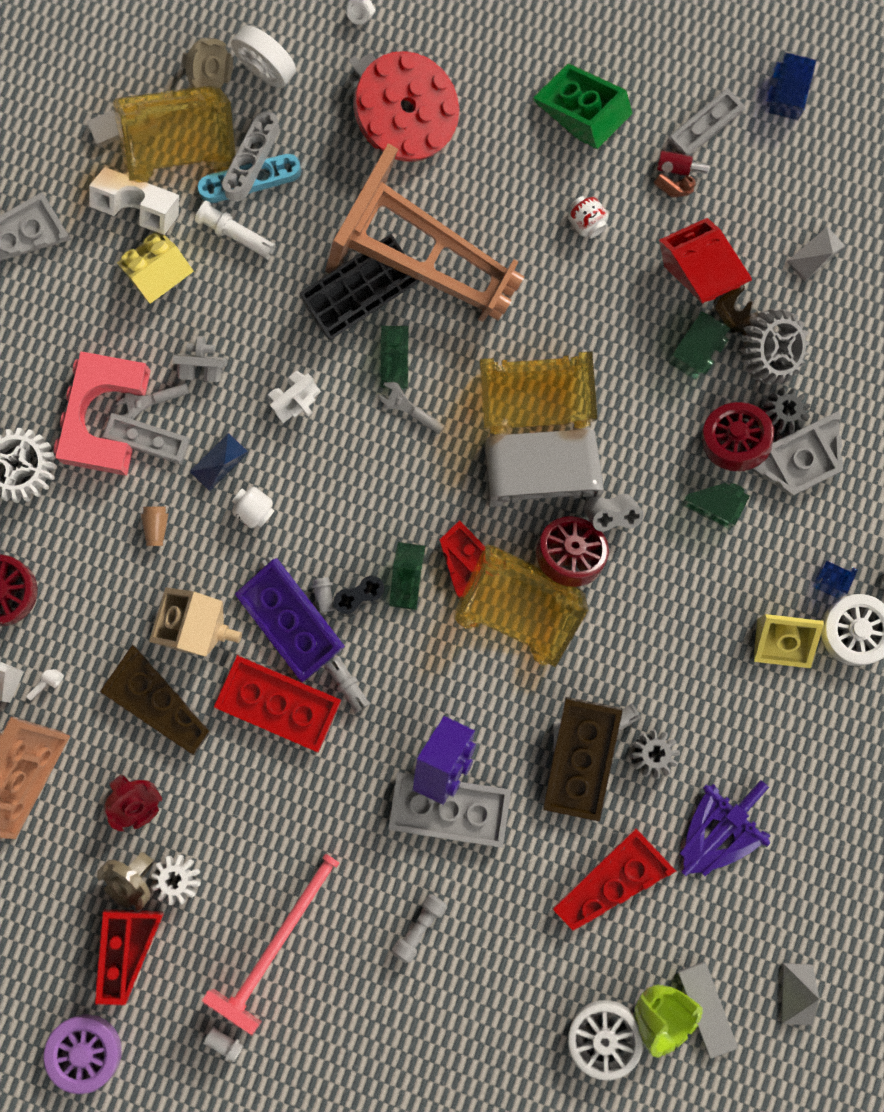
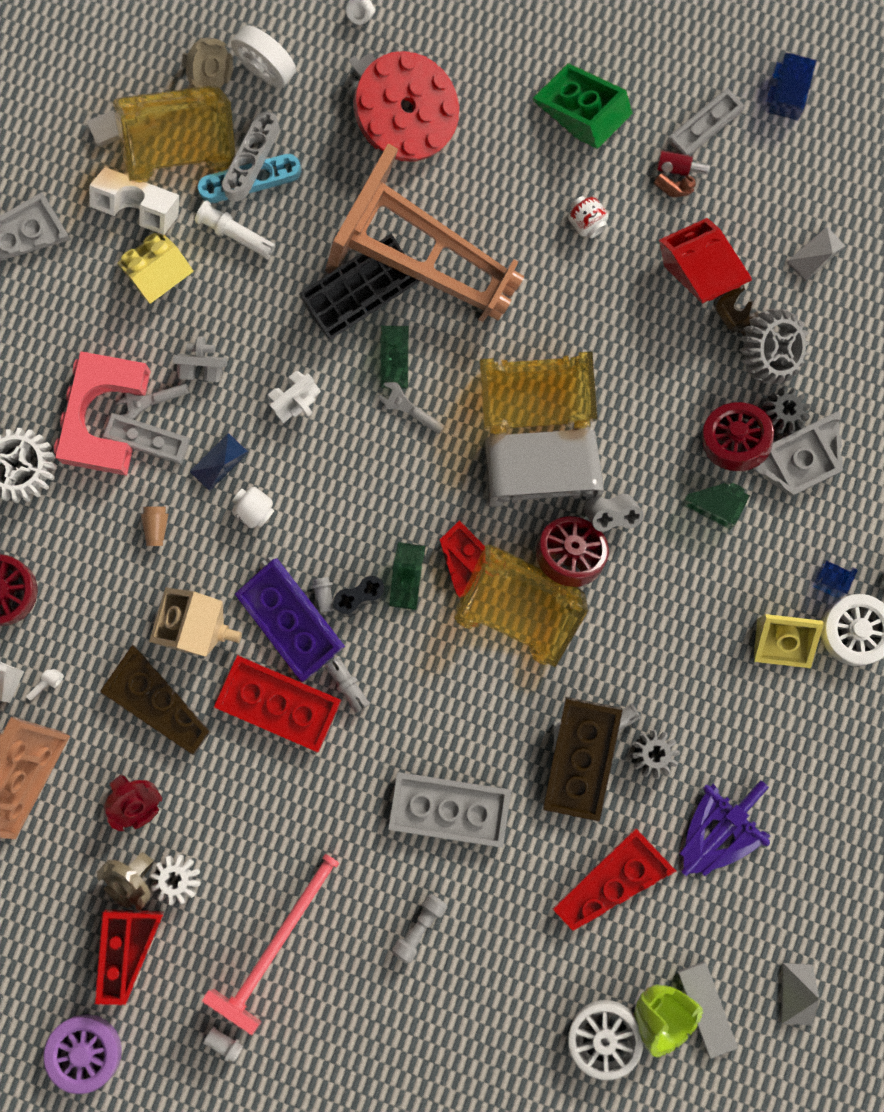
(444, 760): dark purple brick -> none
(699, 345): clear green brick -> none

